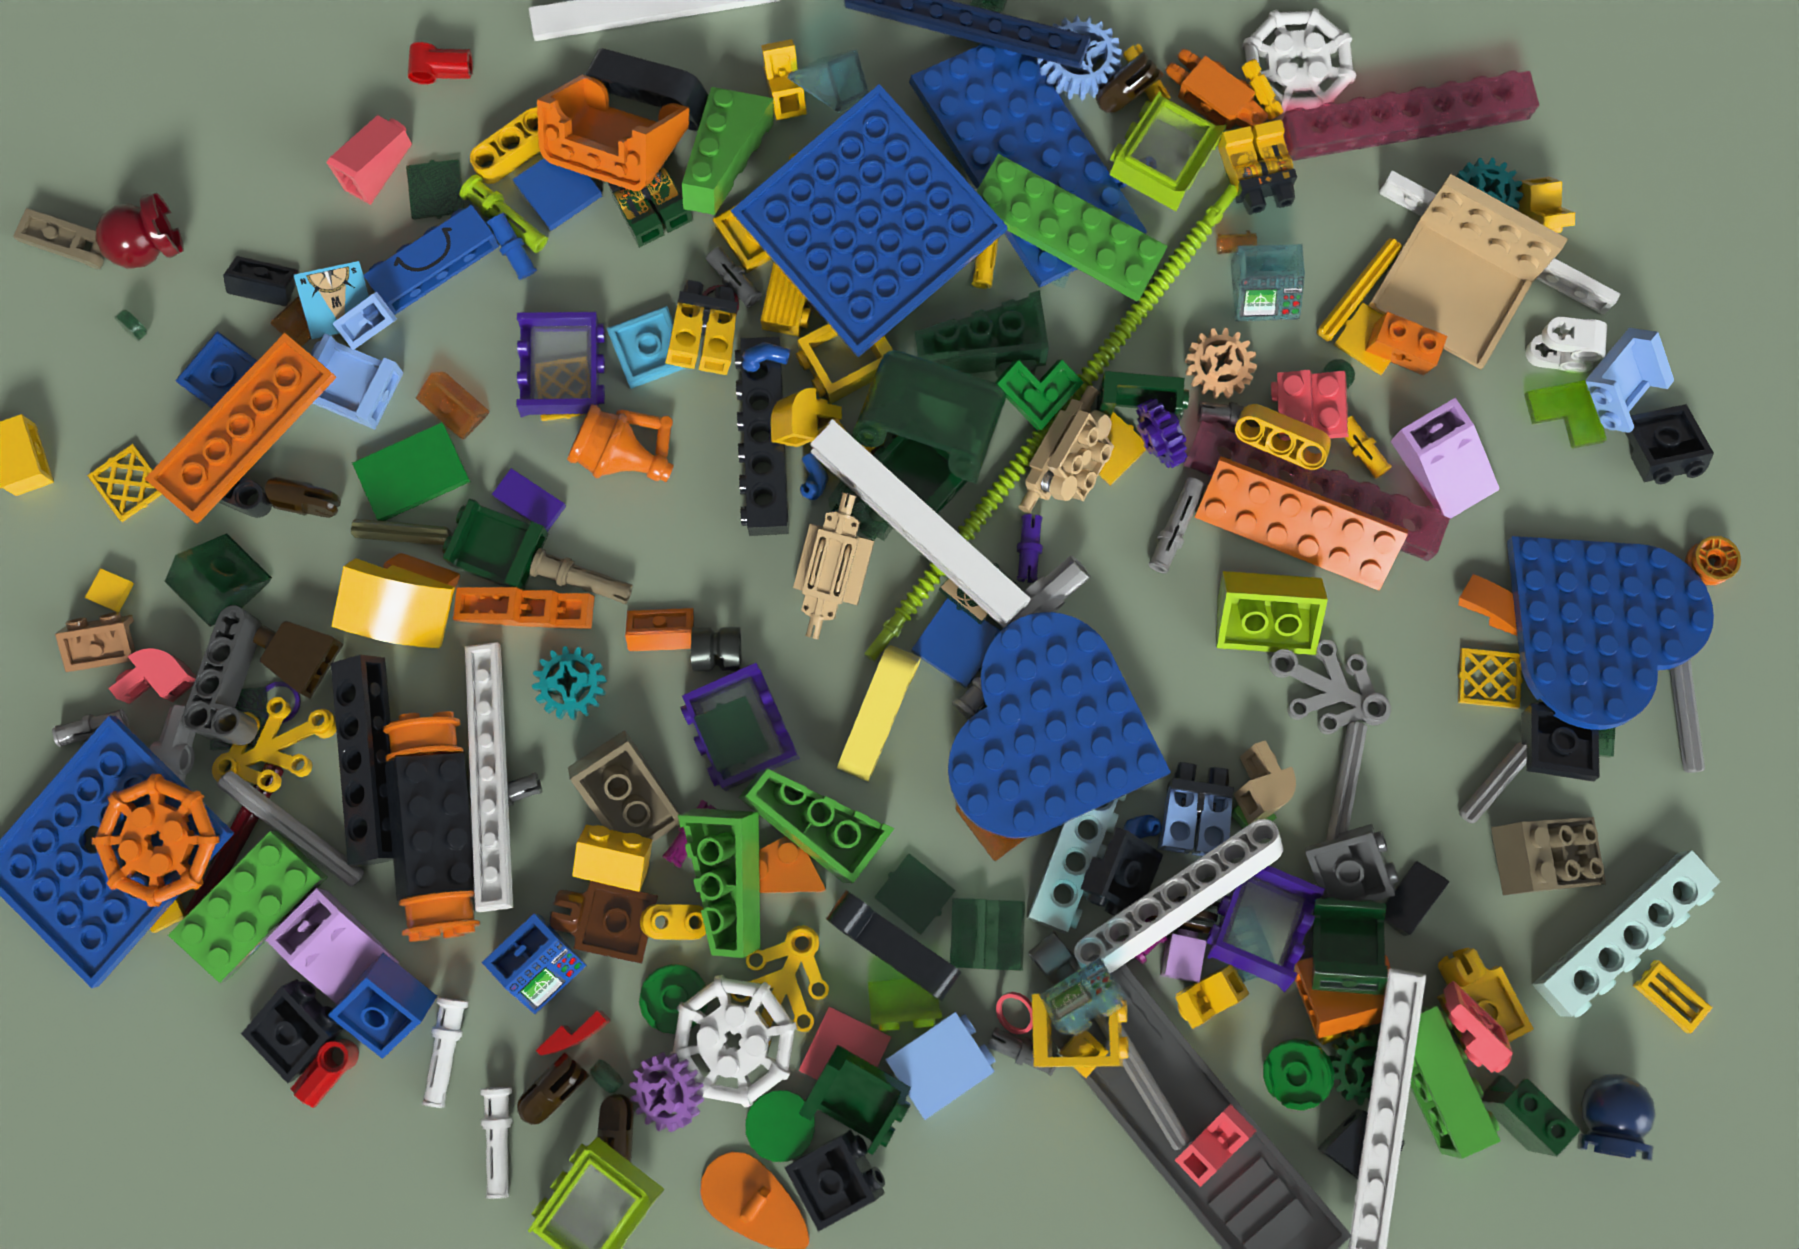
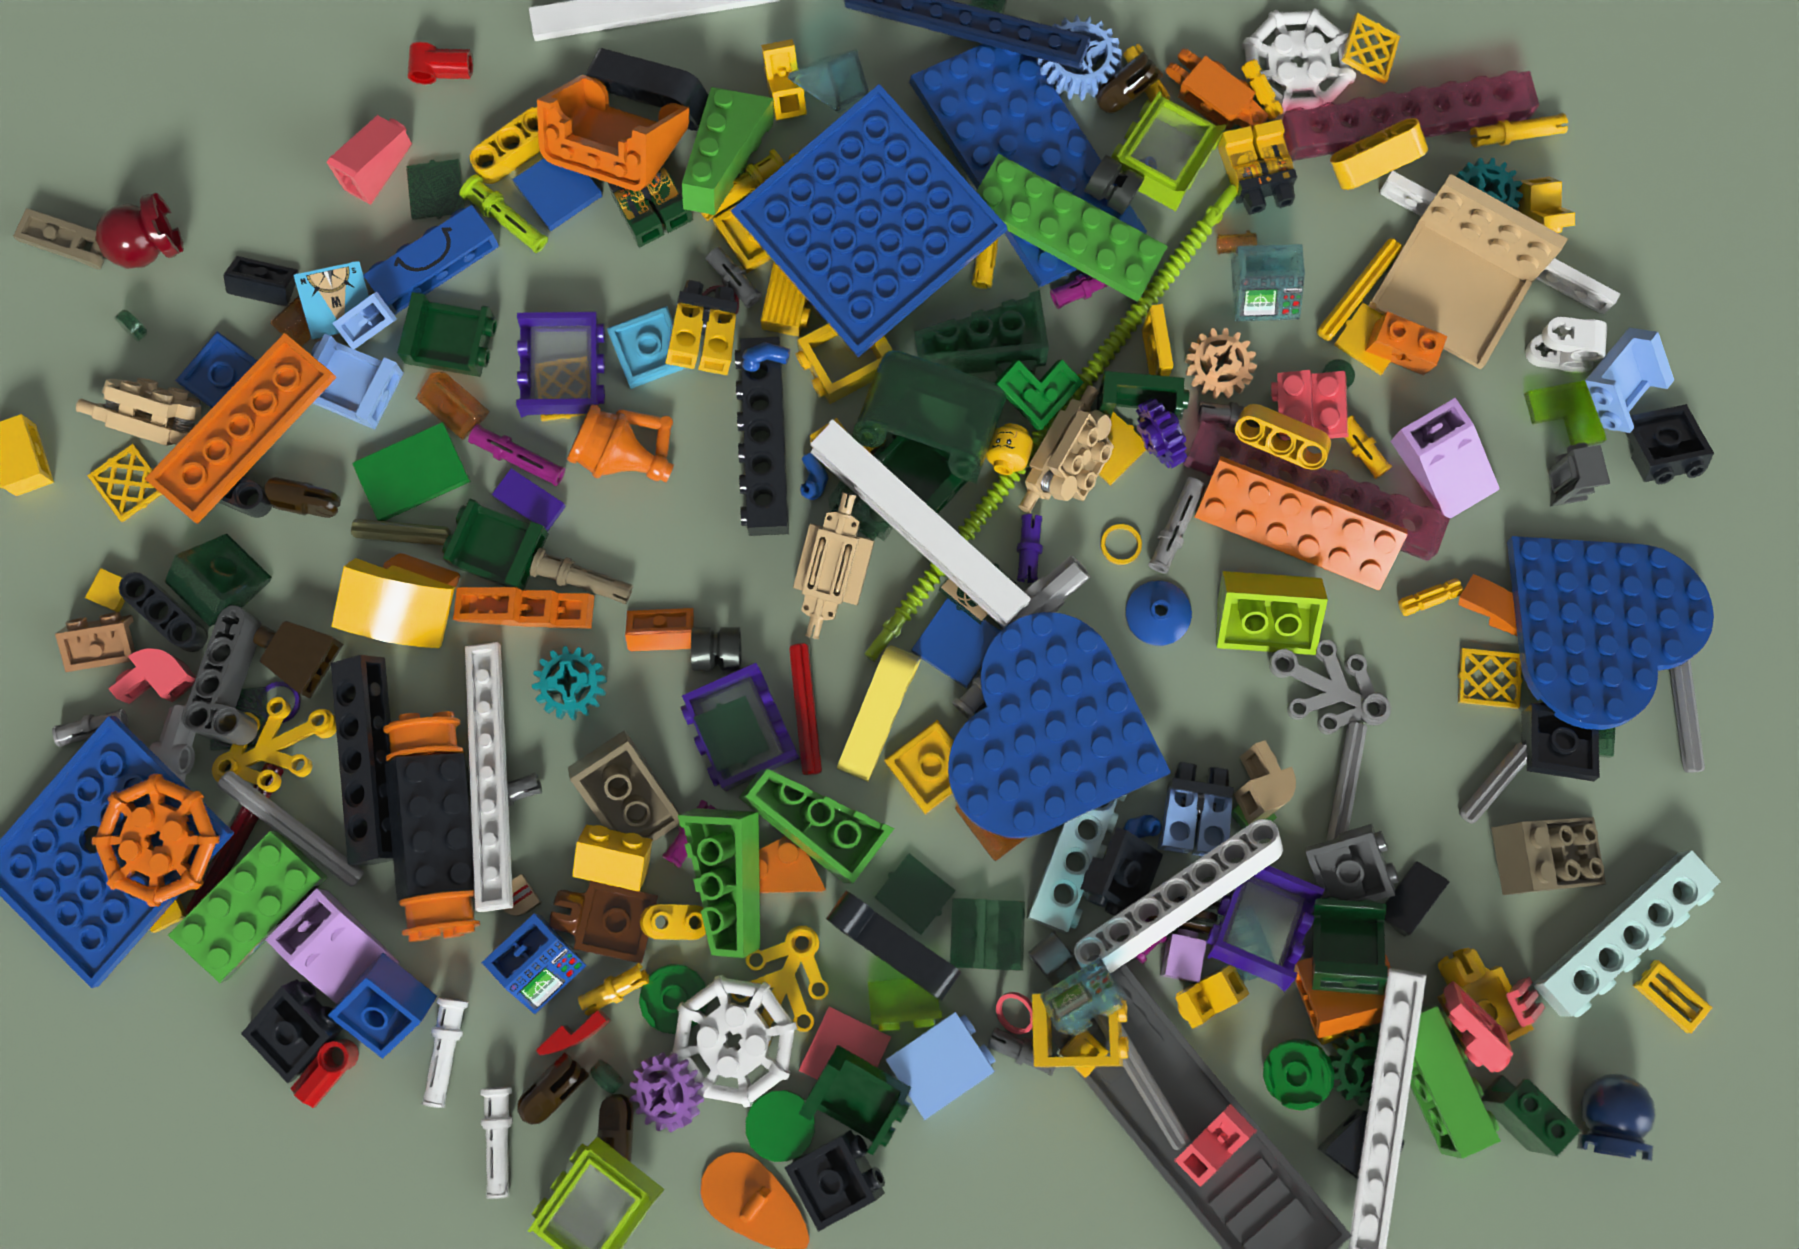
(134, 400): none -> tan piece
(150, 604): none -> black beam
(446, 336): none -> dark green panel
(482, 438): none -> magenta pin
(511, 246): blue pin -> none
(523, 897): none -> tan tile
(613, 989): none -> yellow pin
(750, 180): none -> yellow pin
(799, 415): yellow brick -> none
(805, 709): none -> red axle
(923, 766): none -> yellow tile
(1010, 449): none -> yellow head
(1081, 287): none -> magenta pin
(1102, 181): none -> pearl dark grey wheel
(1118, 561): none -> yellow piece
(1154, 628): none -> blue dish
(1157, 342): none -> yellow tile
(1376, 29): none -> yellow window
(1379, 154): none -> yellow beam
(1430, 597): none -> yellow axle
(1507, 131): none -> yellow pin
(1533, 1010): none -> coral tile
(1578, 473): none -> dark grey window
(1723, 551): orange wheel -> none

